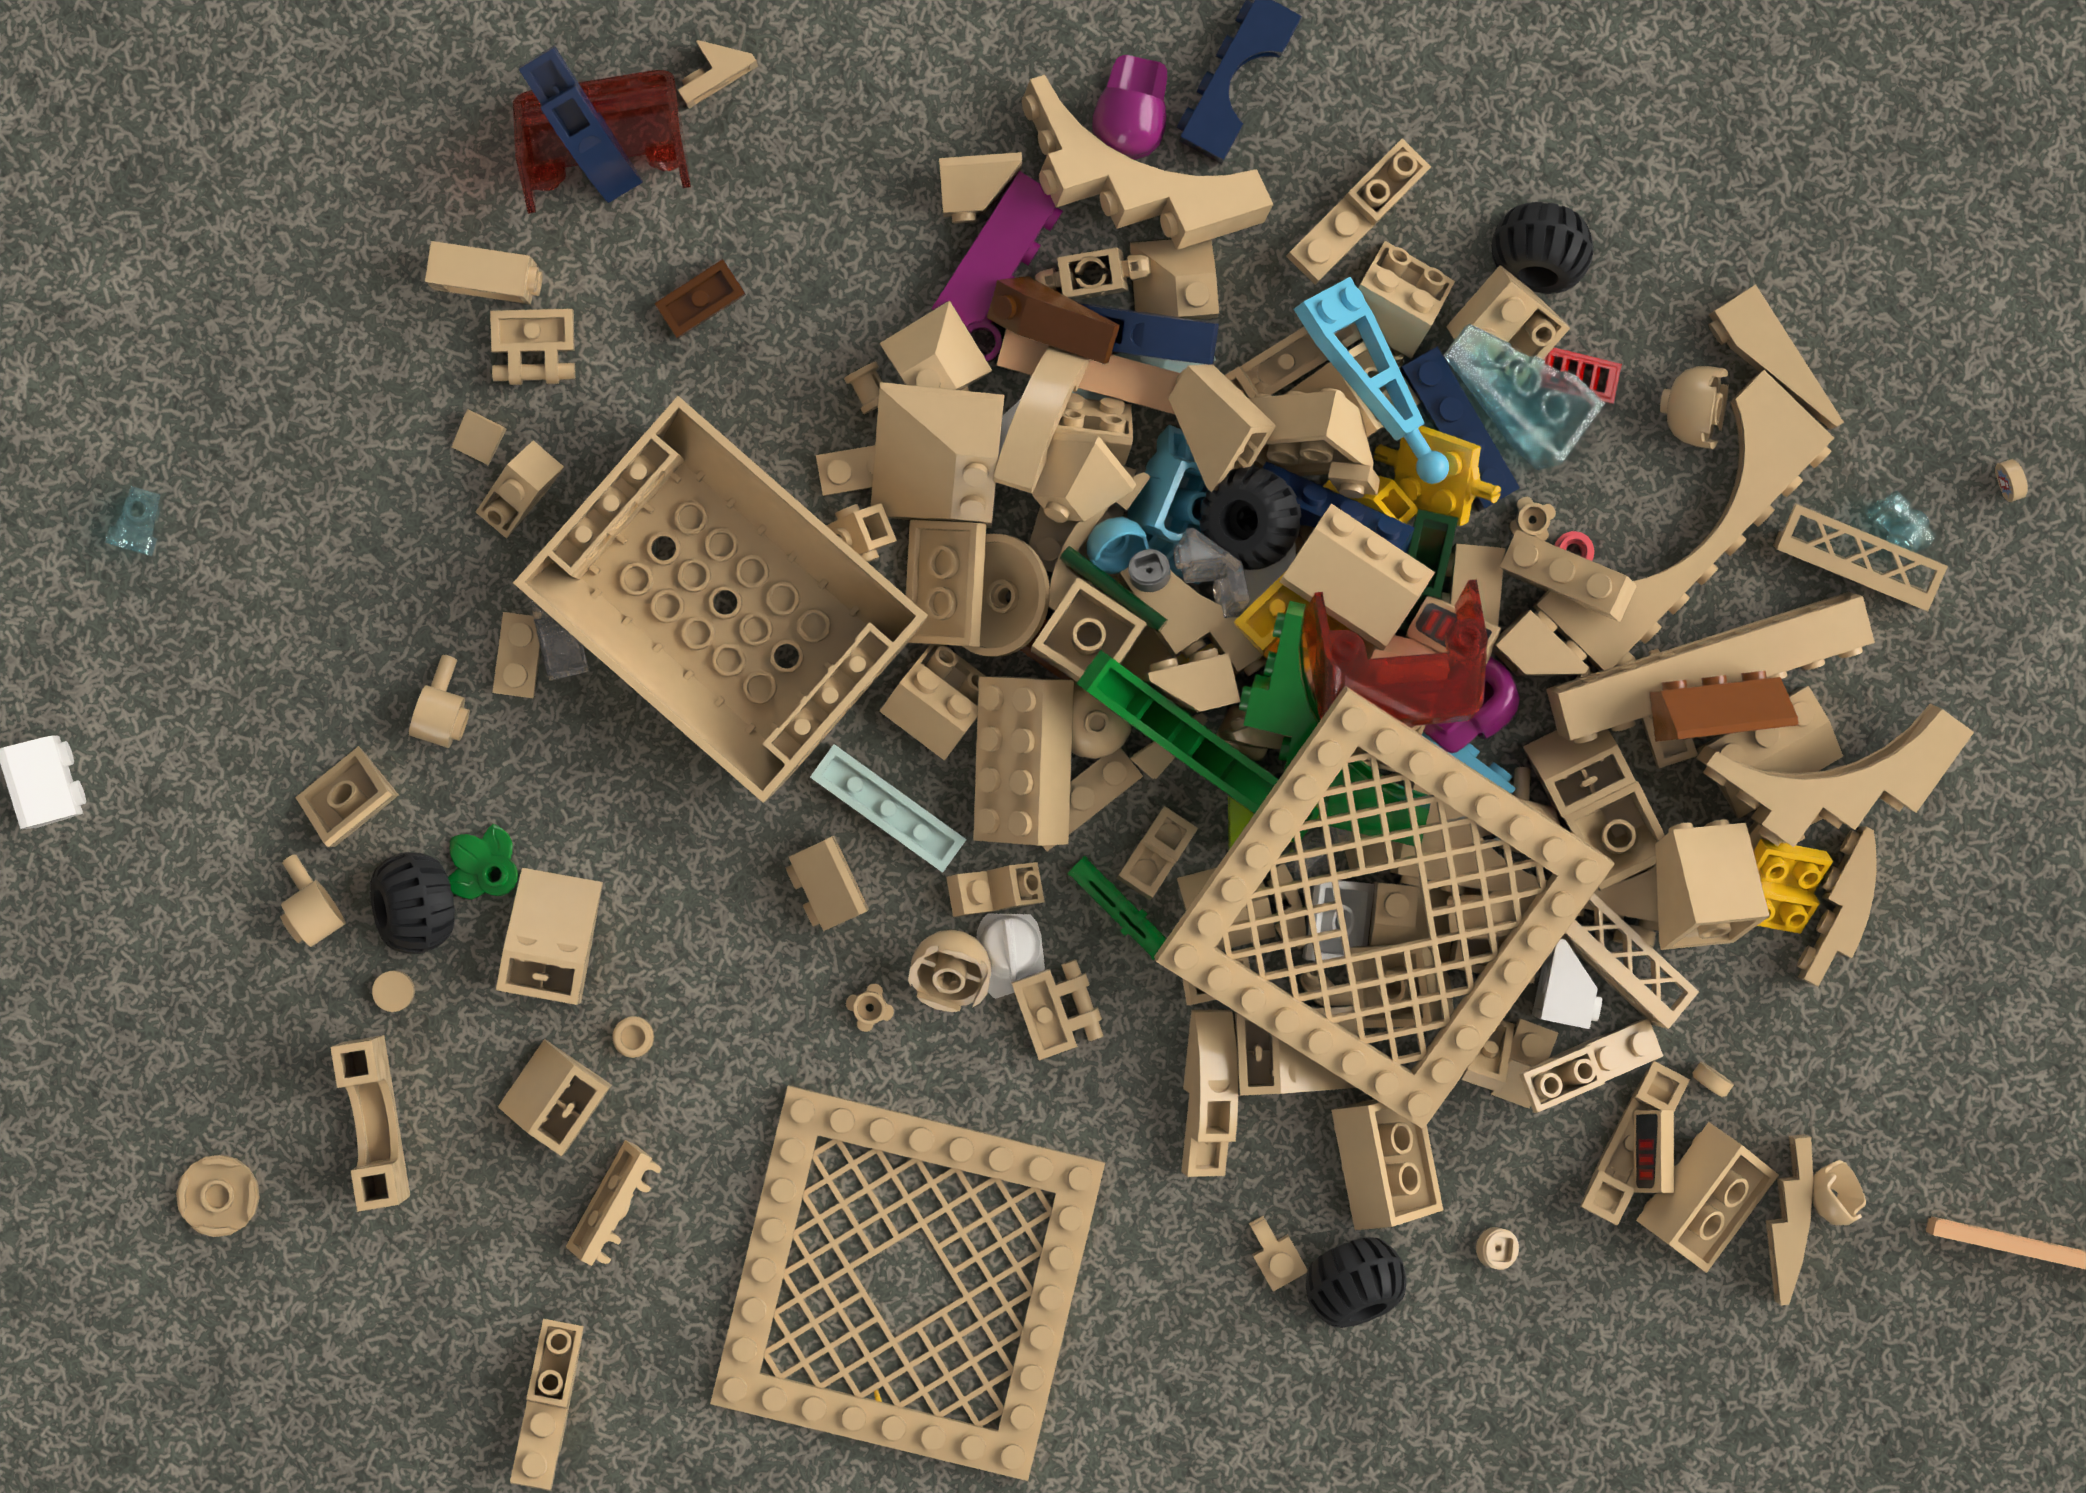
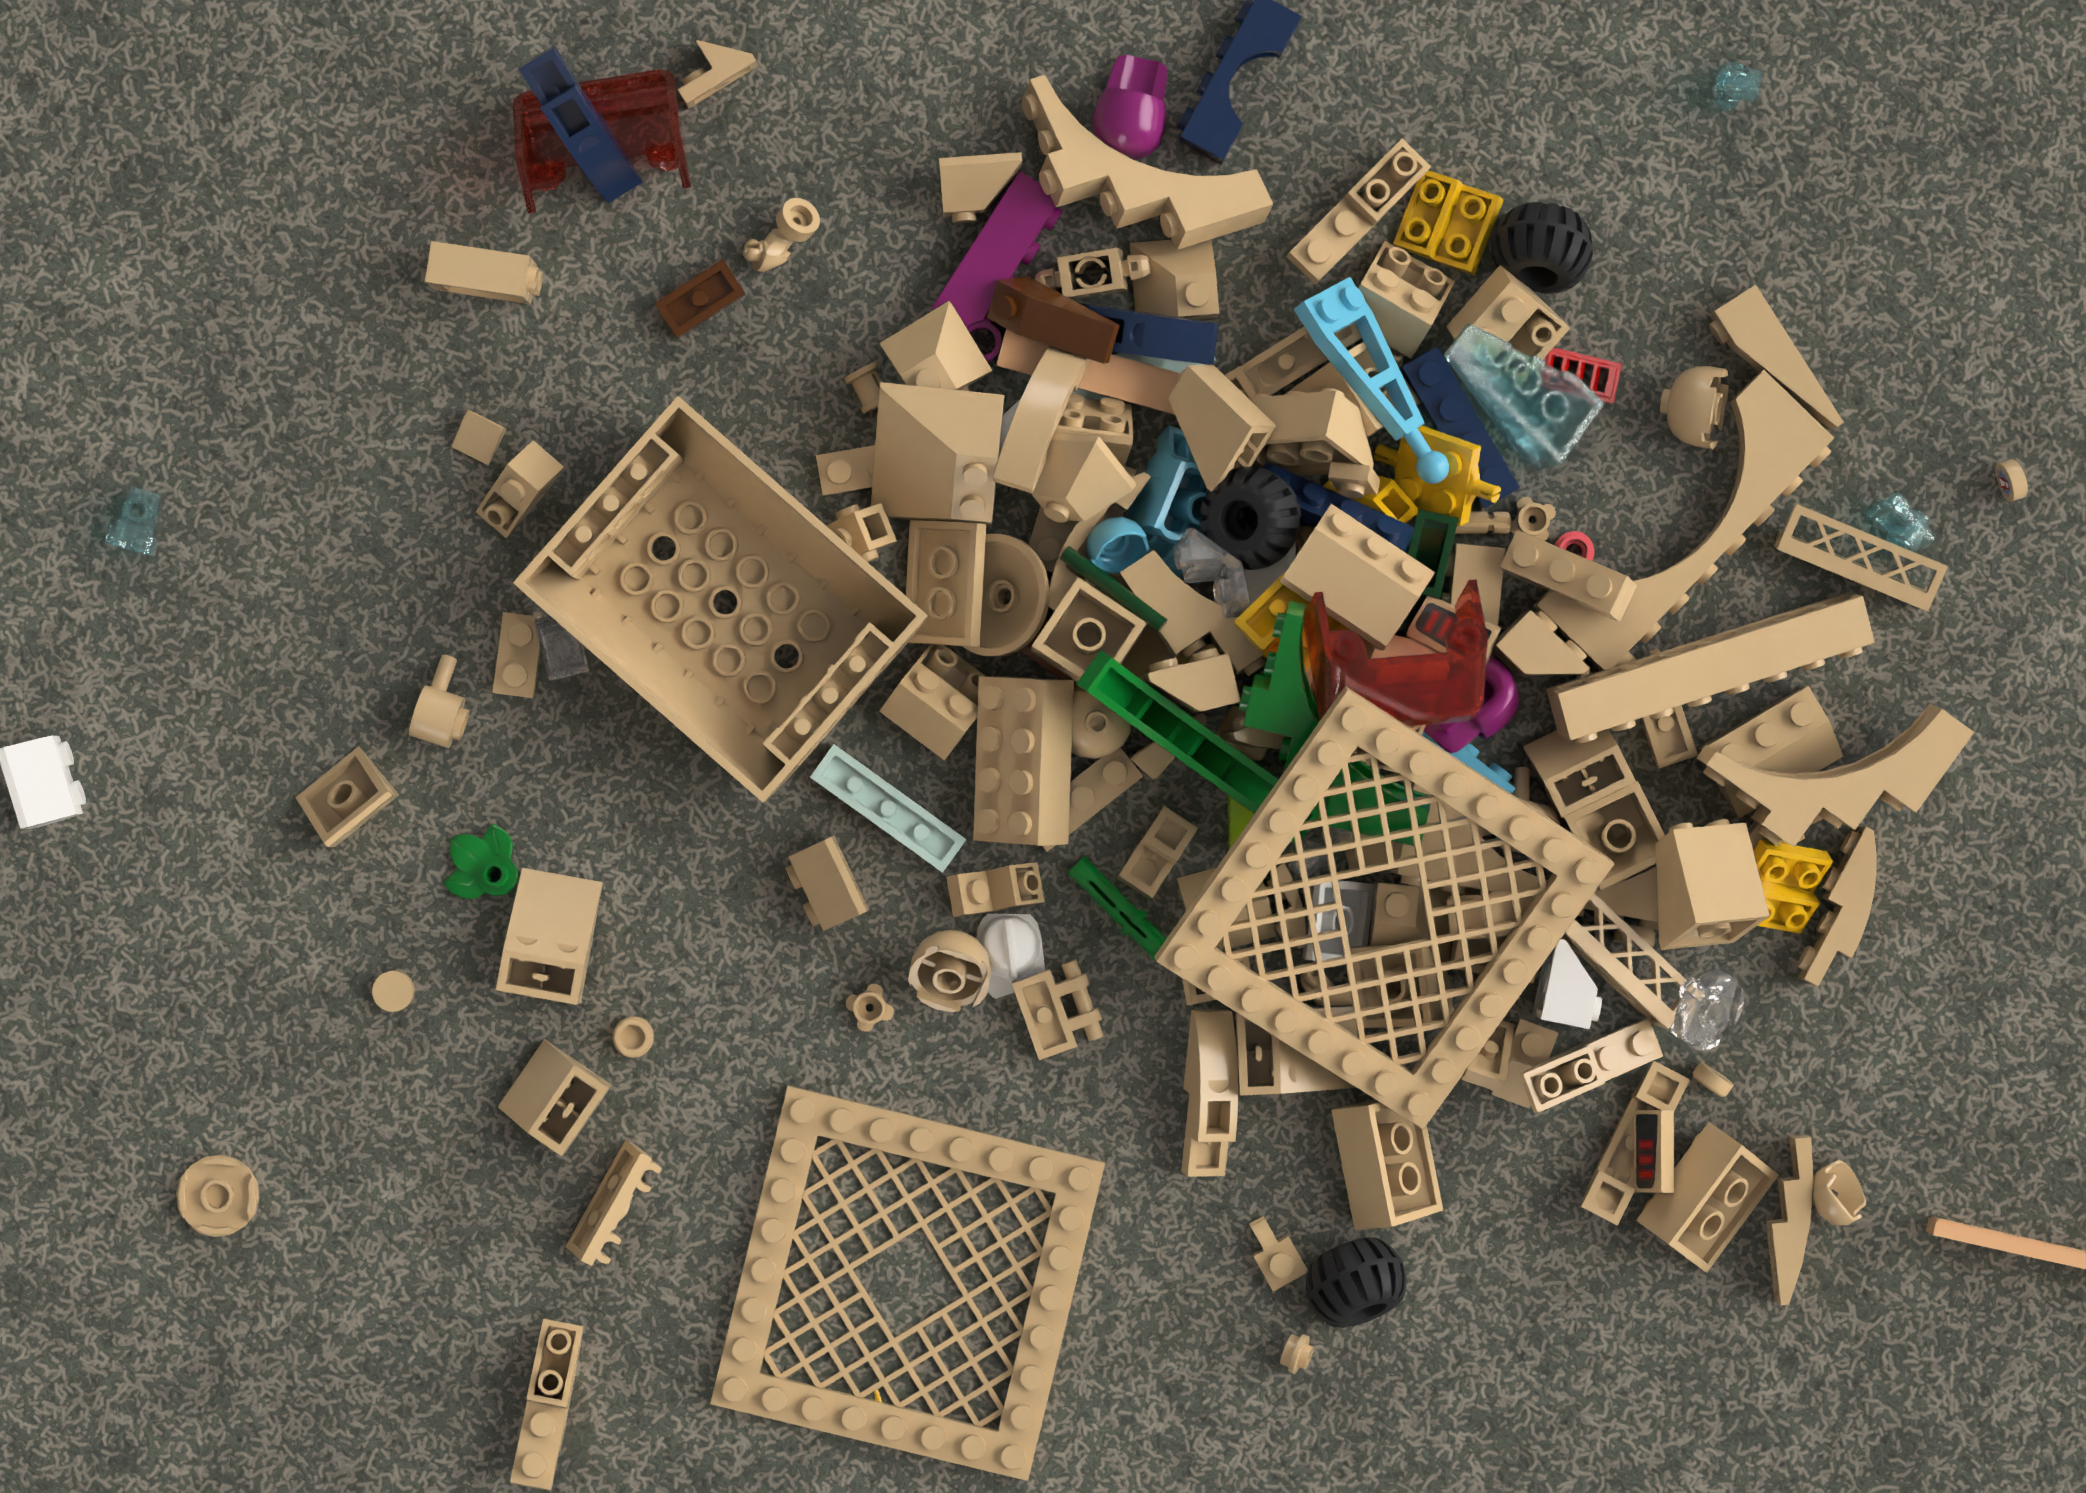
(311, 911): tan piece -> none
(381, 1169): tan arch -> none
(412, 903): black wheel -> none
(532, 332): tan plate -> none
(795, 222): none -> tan arm
(1149, 570): dark grey tile -> none
(1297, 1353): none -> tan plate
(1448, 222): none -> yellow slope
(1481, 523): none -> tan axle
(1497, 1248): tan tile -> none
(1707, 1009): none -> clear plate
(1721, 707): dark orange slope -> none
(1736, 83): none -> clear light blue plate

